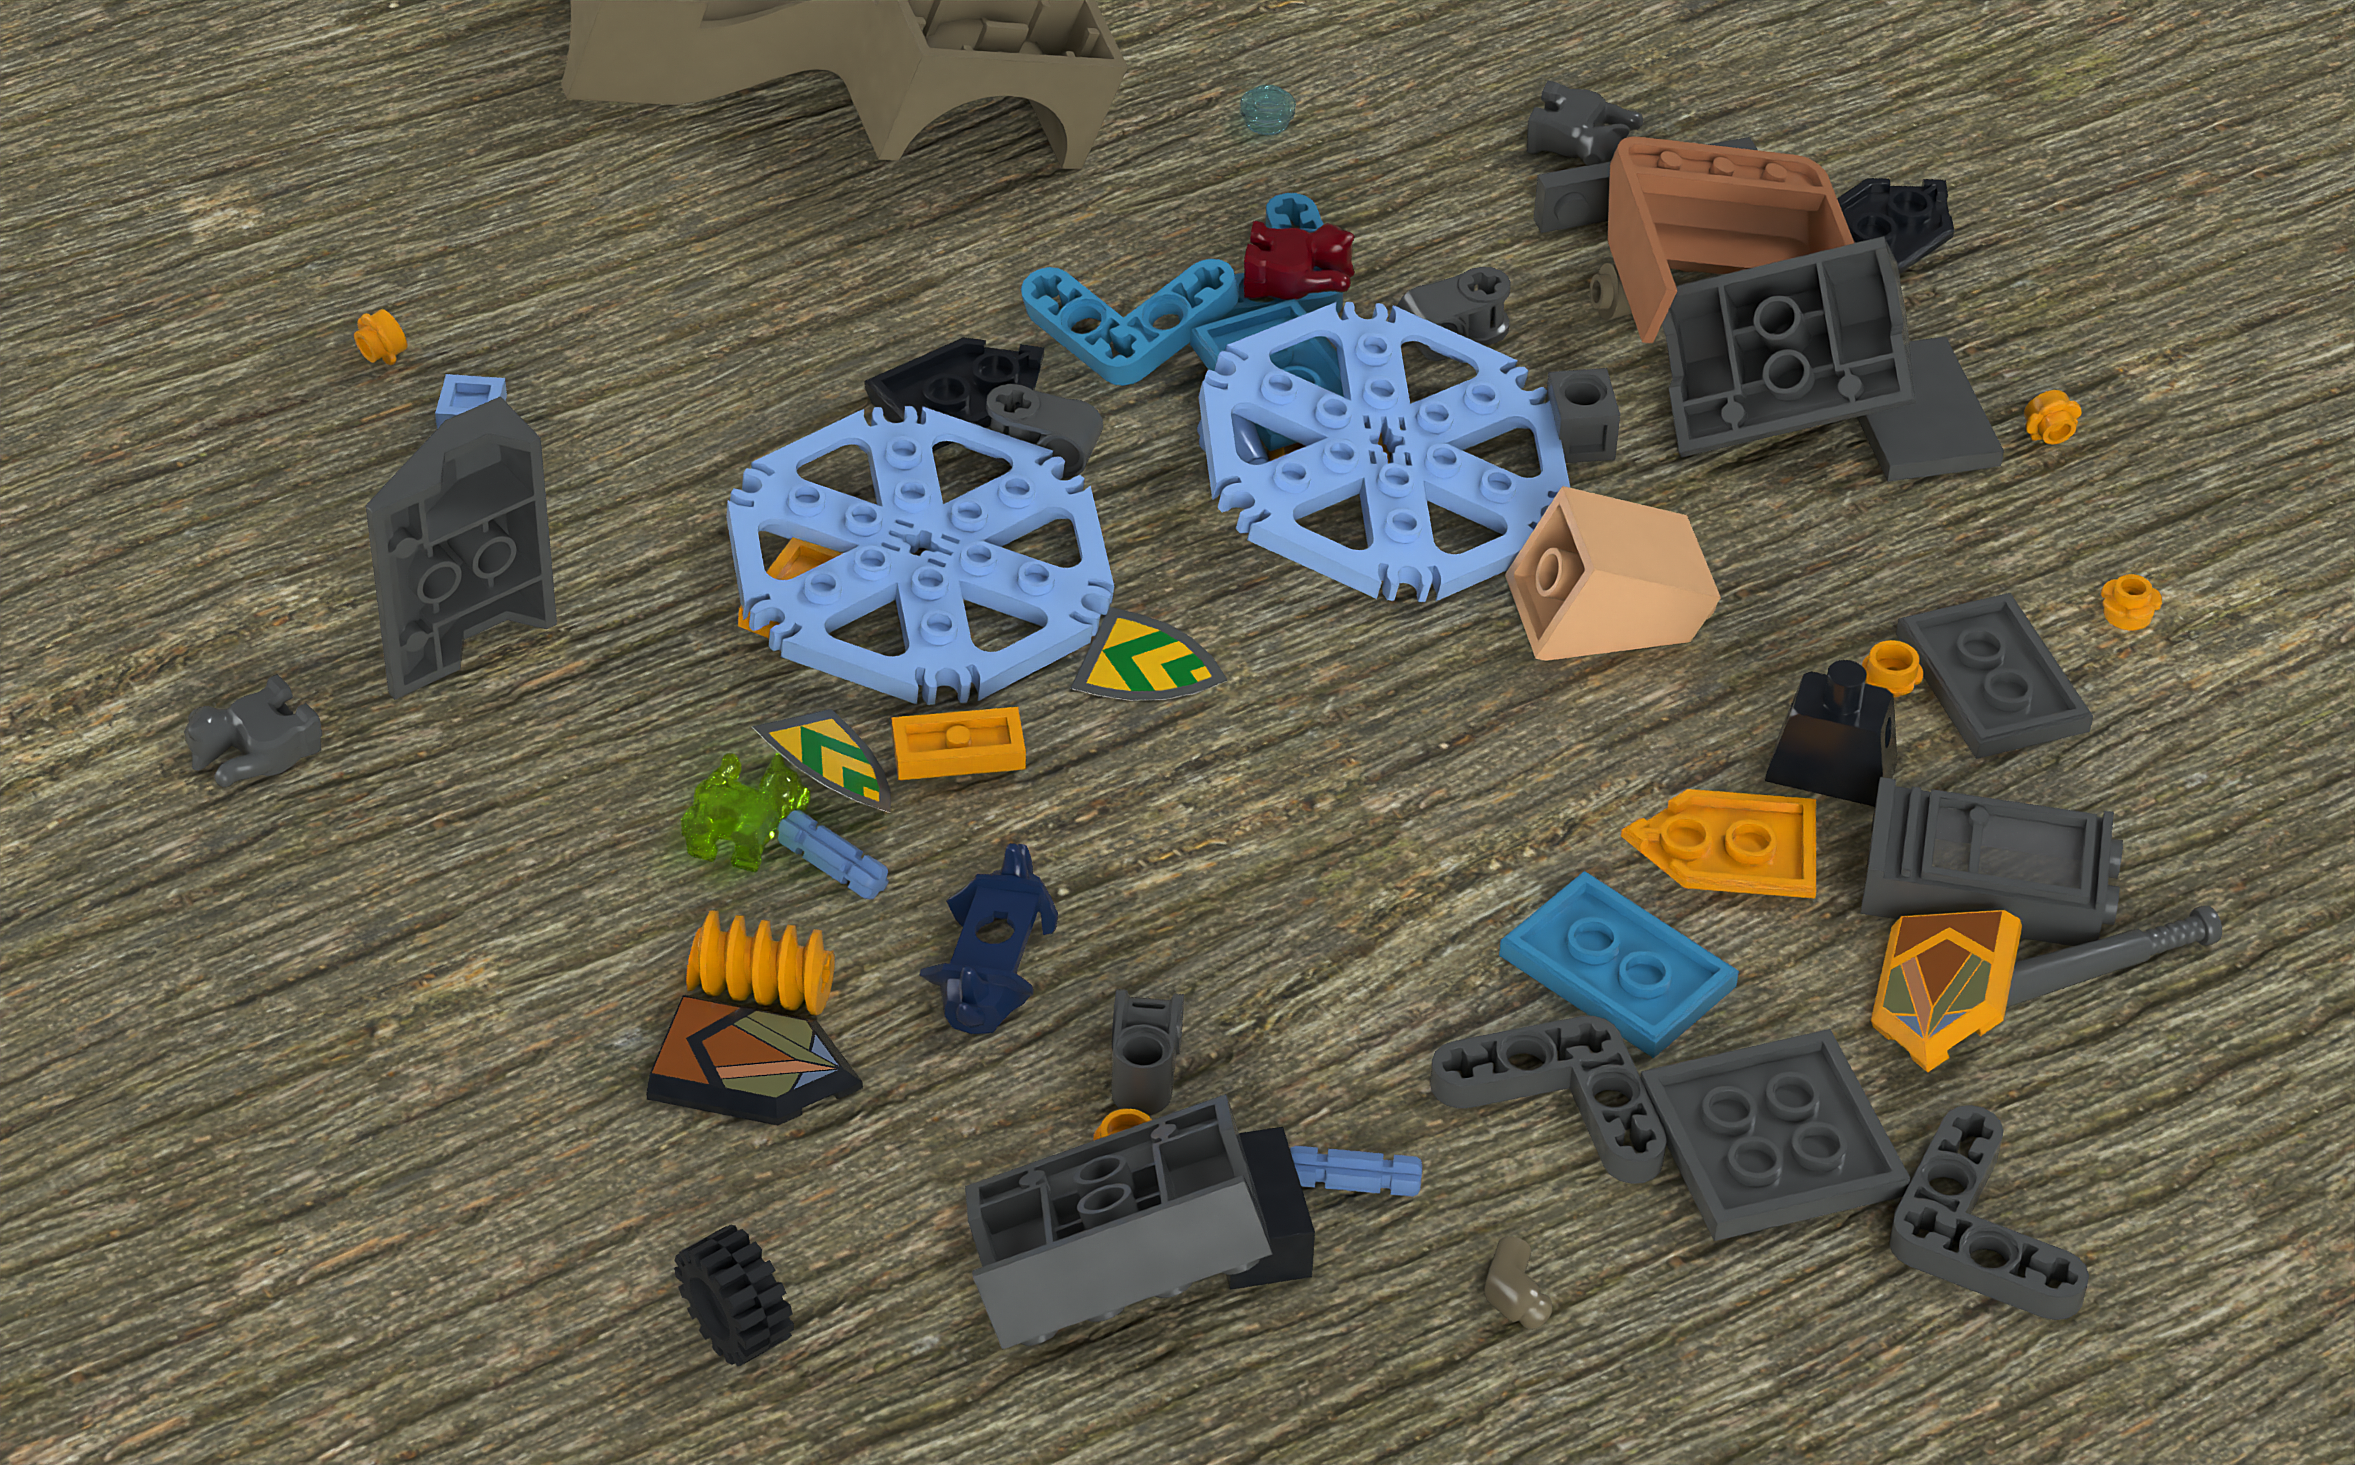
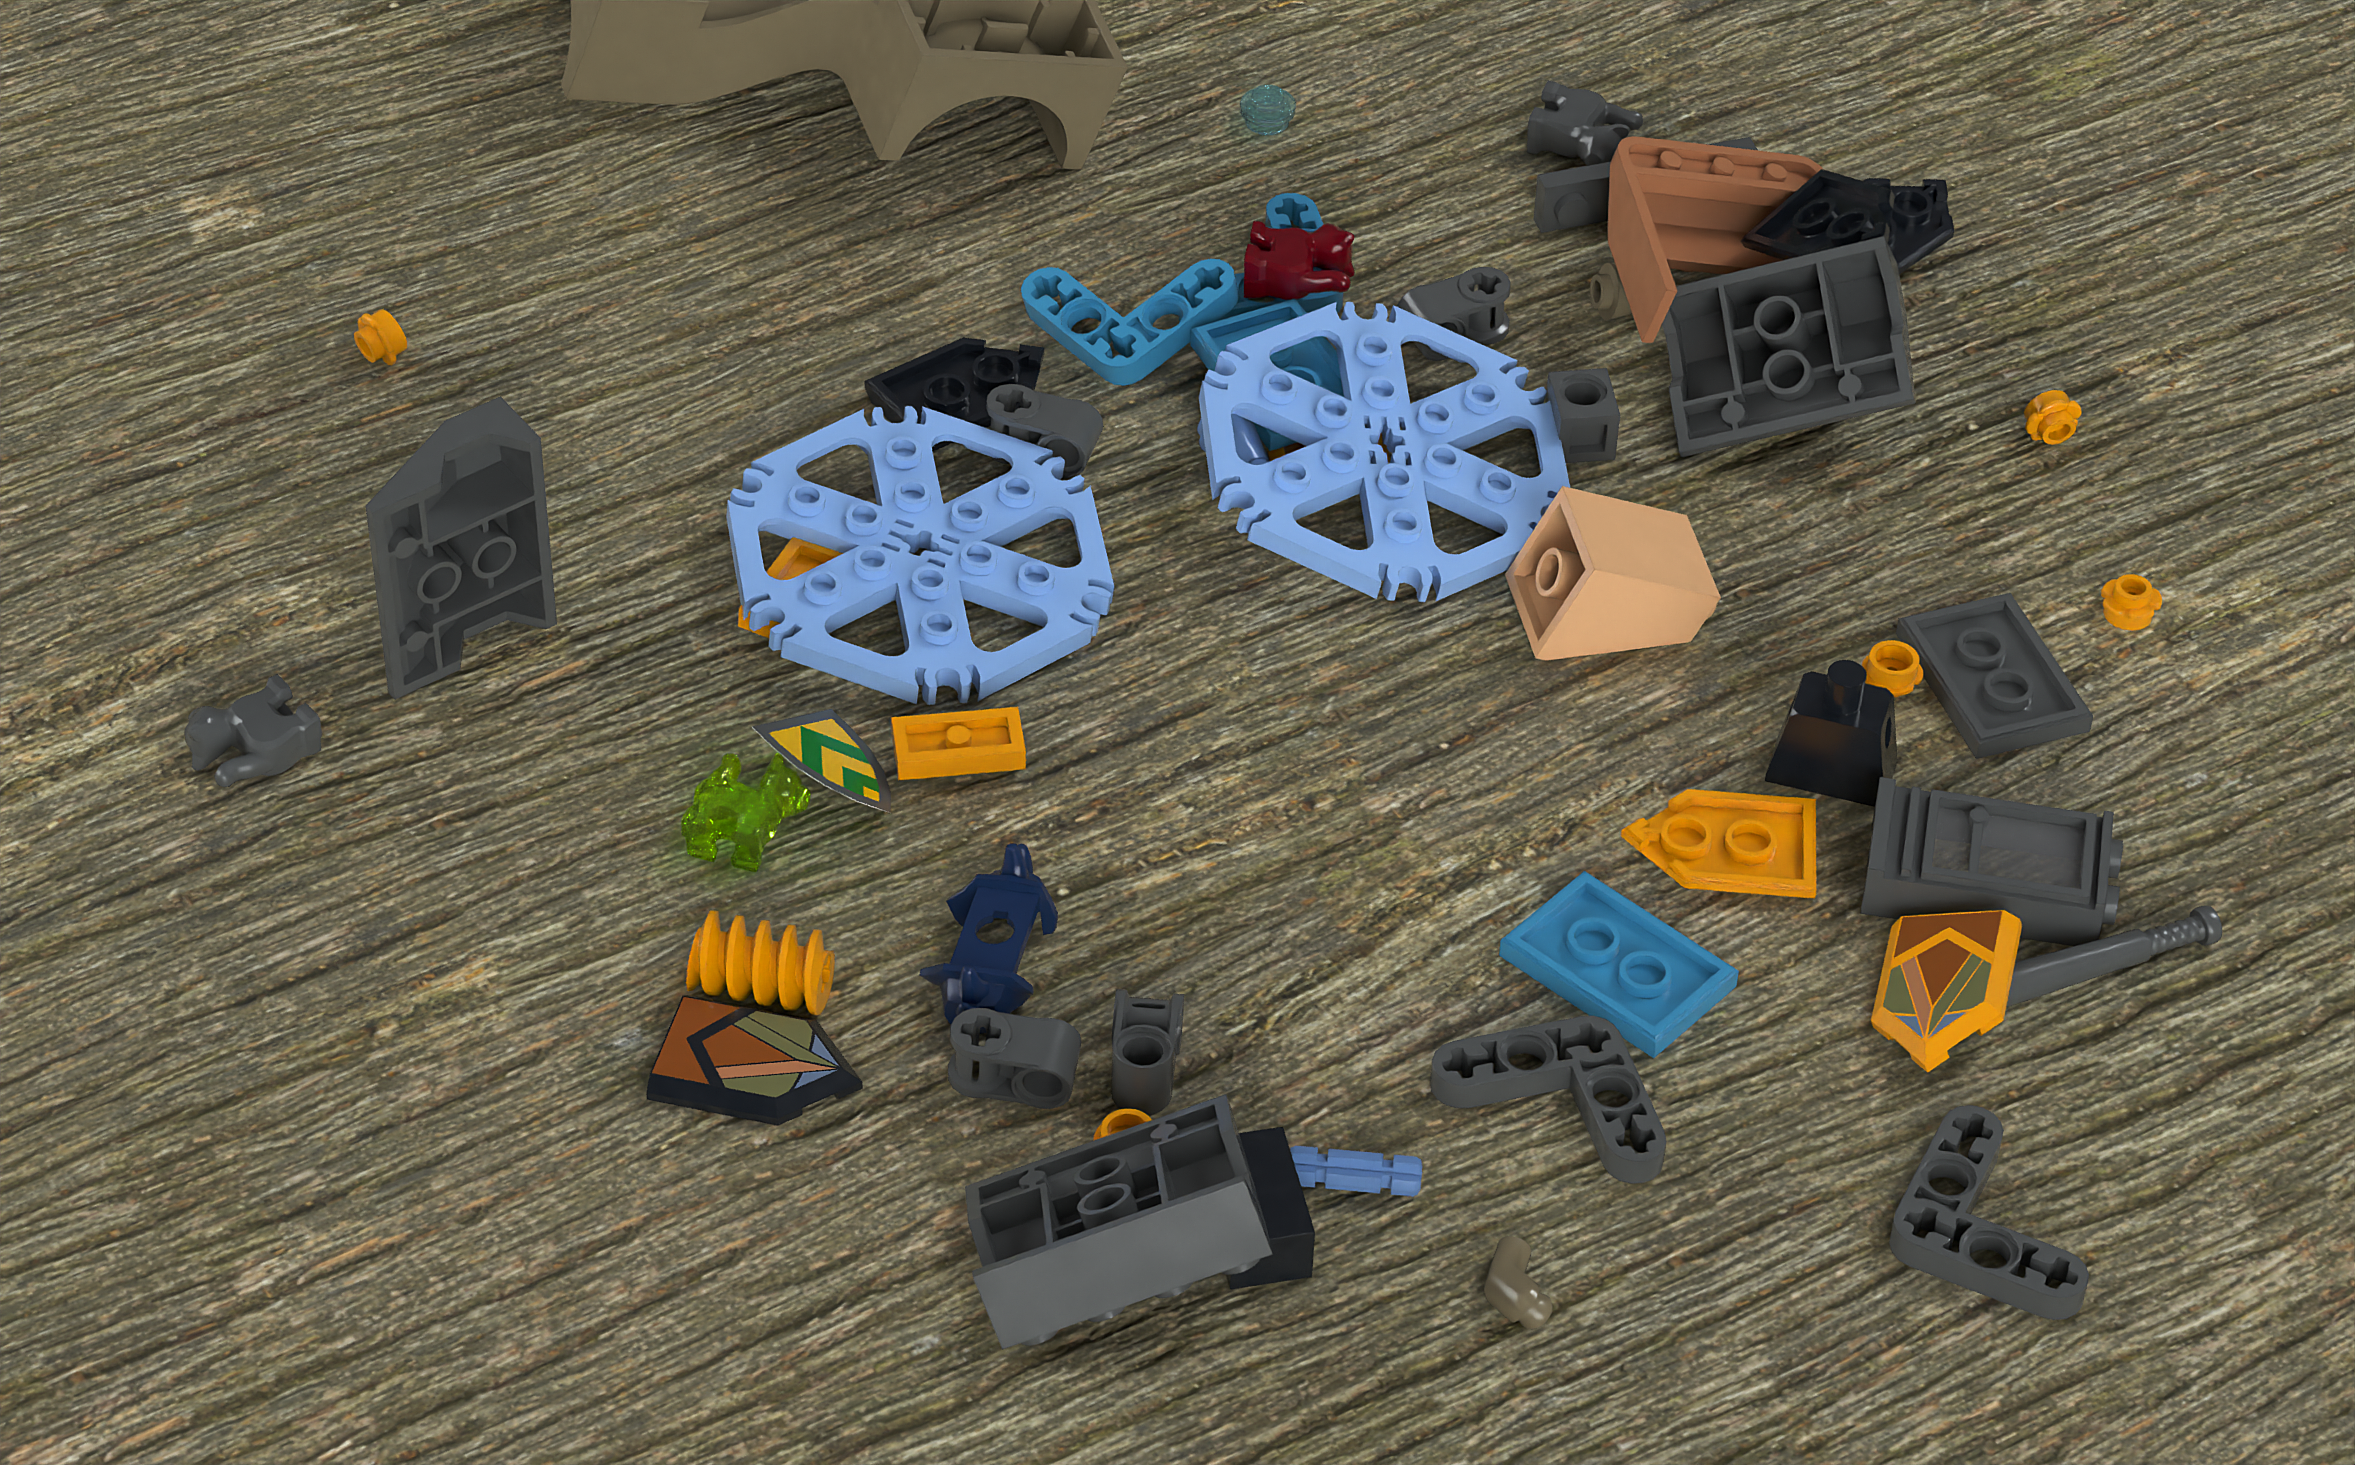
(465, 393): light blue plate -> none
(734, 1295): black tyre -> none
(832, 854): medium blue axle -> none
(1021, 1060): none -> dark grey piece
(1145, 661): sticker -> none
(1774, 1134): dark grey plate -> none
(1824, 216): none -> black tile
(1944, 427): dark grey tile -> none

